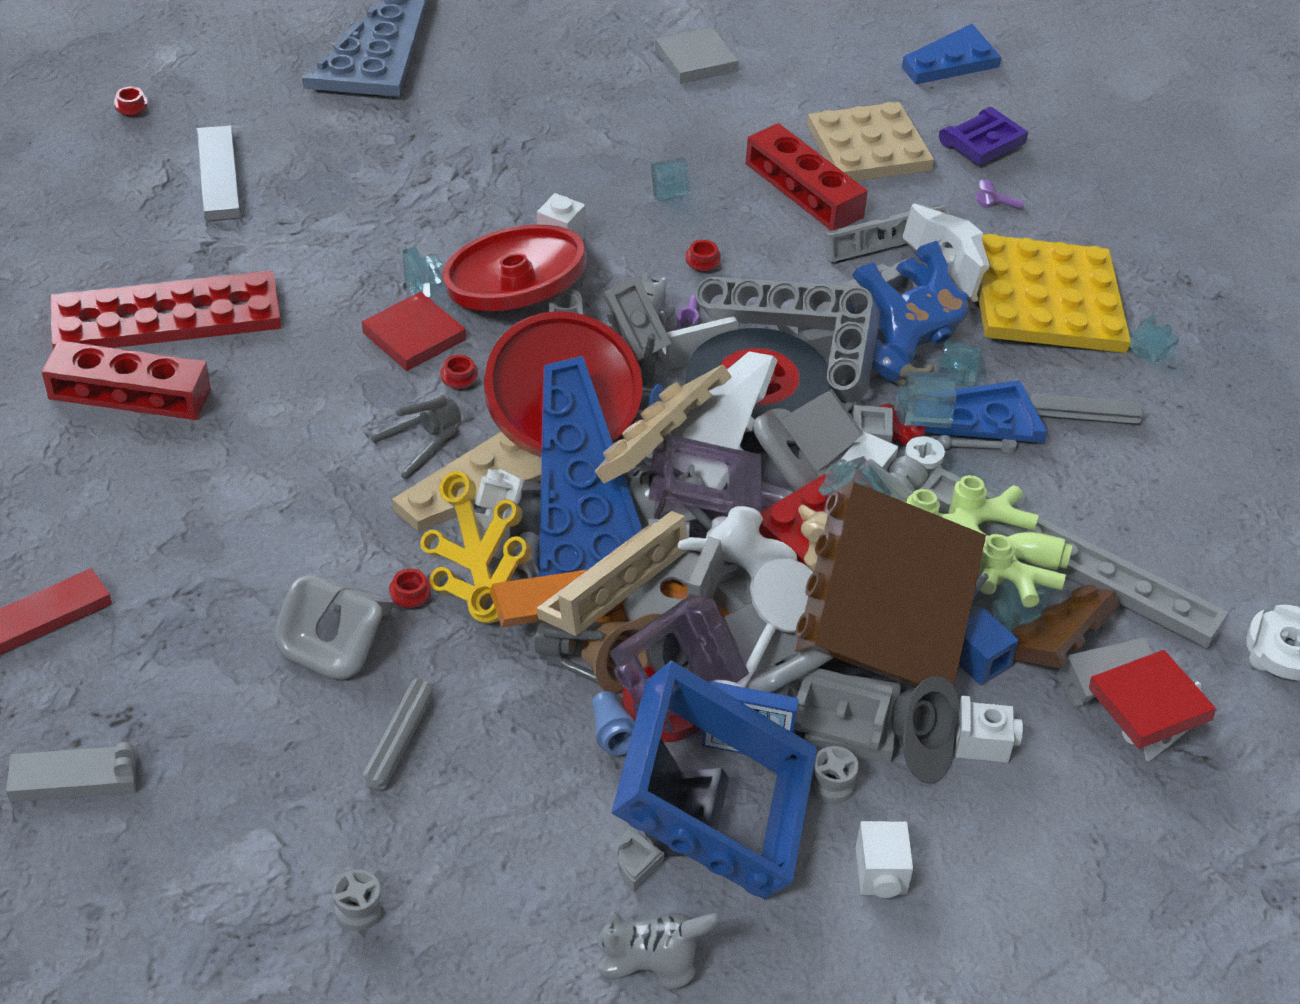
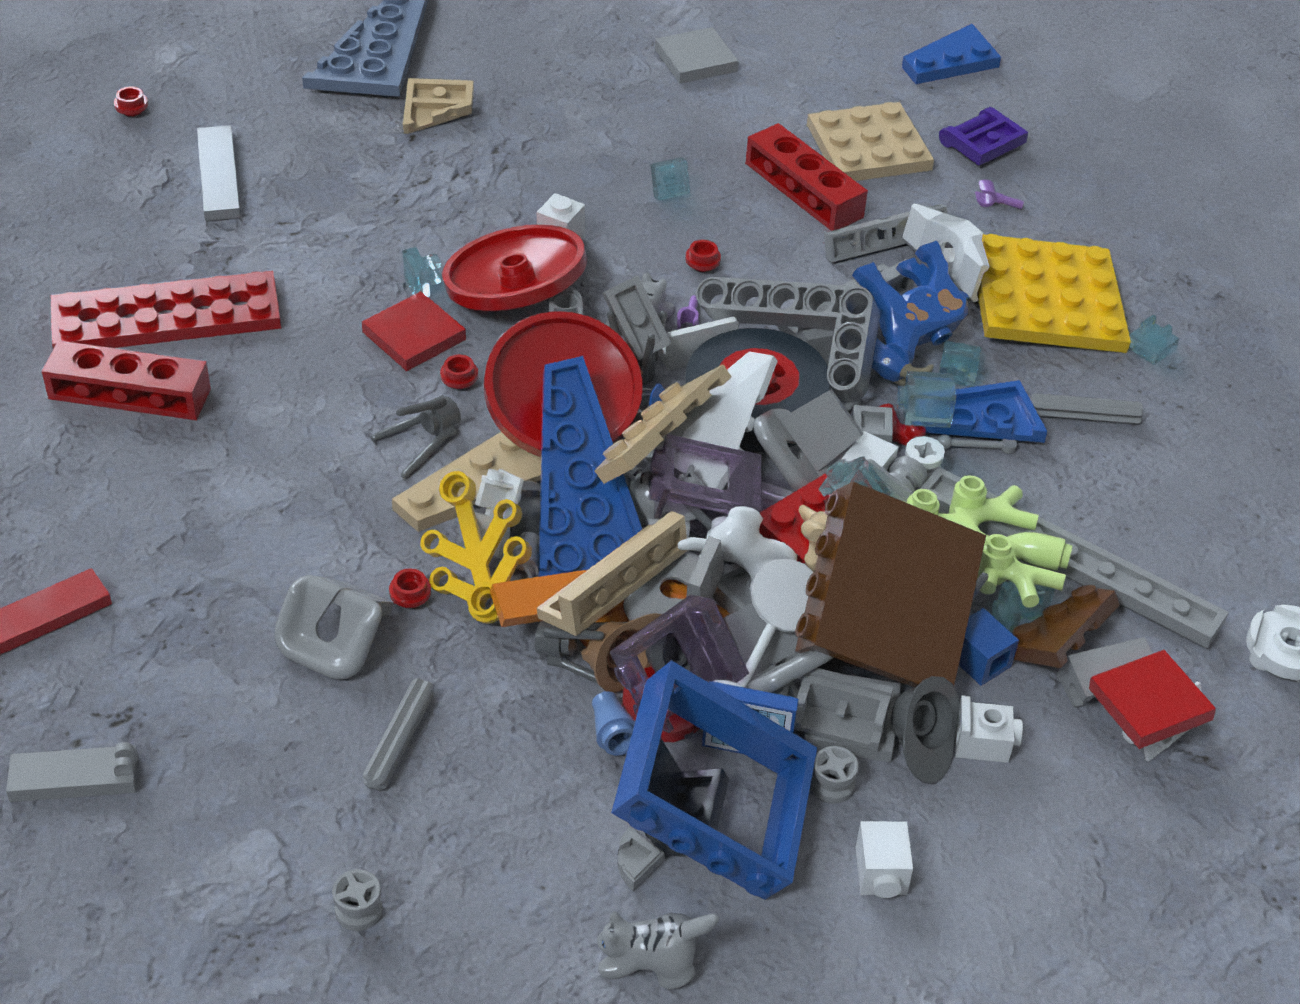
(436, 102): none -> tan wing

